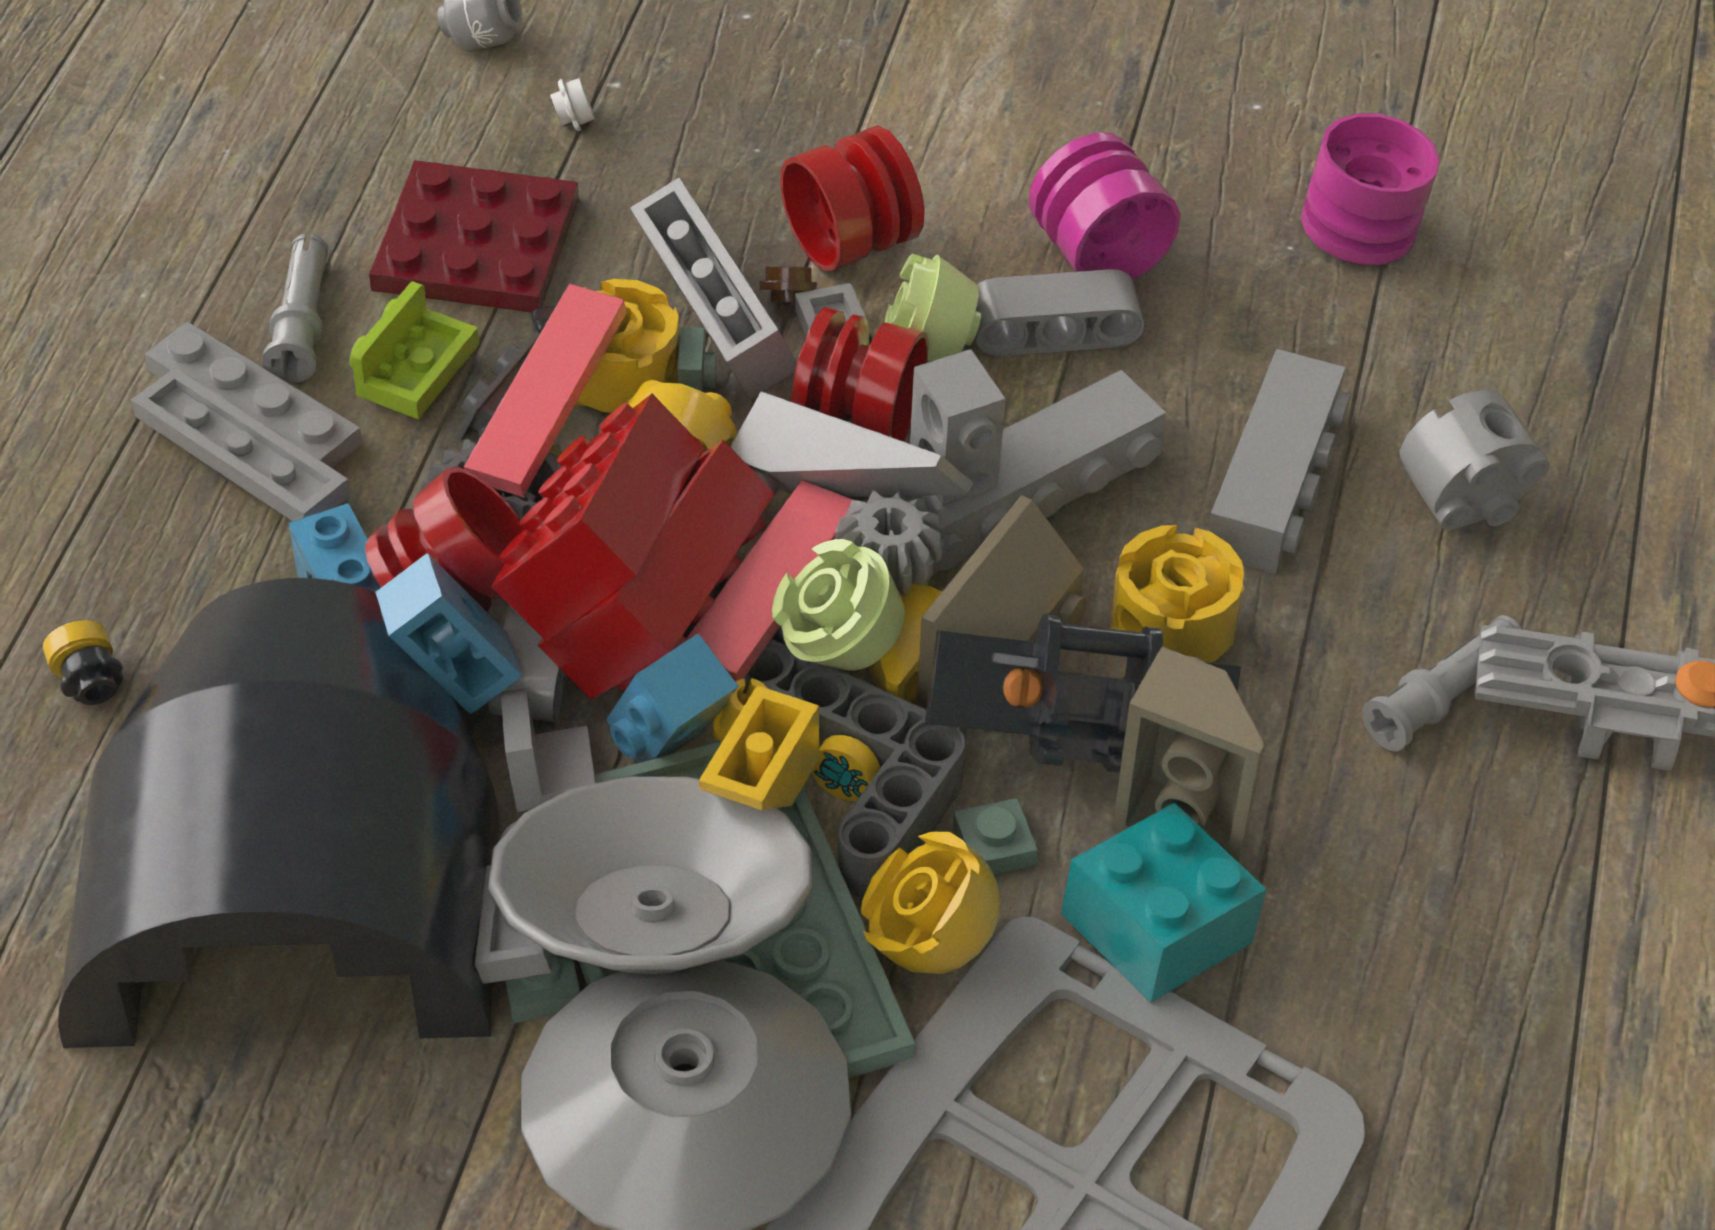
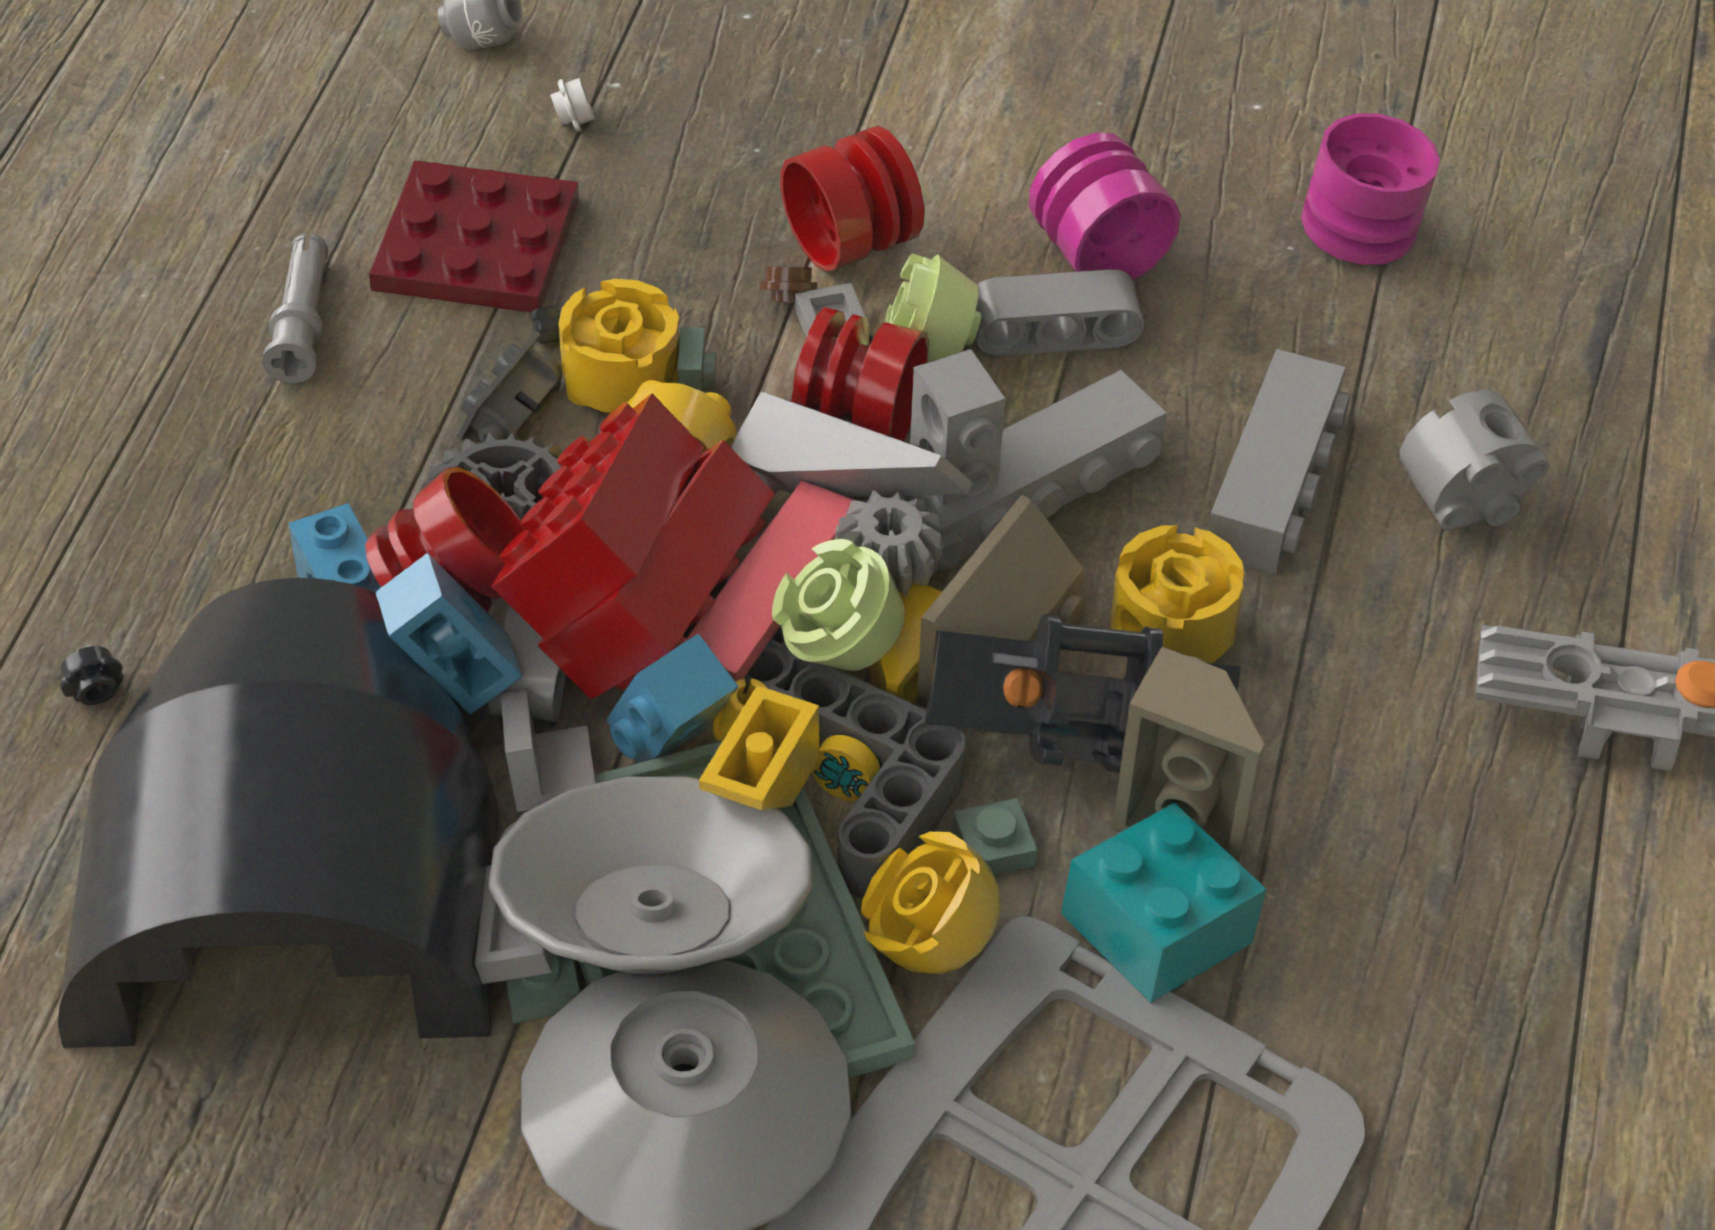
(72, 637): yellow tile -> none
(239, 446): light grey plate -> none
(256, 392): light grey plate -> none
(410, 354): lime bracket -> none
(546, 389): coral tile -> none
(715, 288): light grey brick -> none
(1424, 694): light grey pin -> none

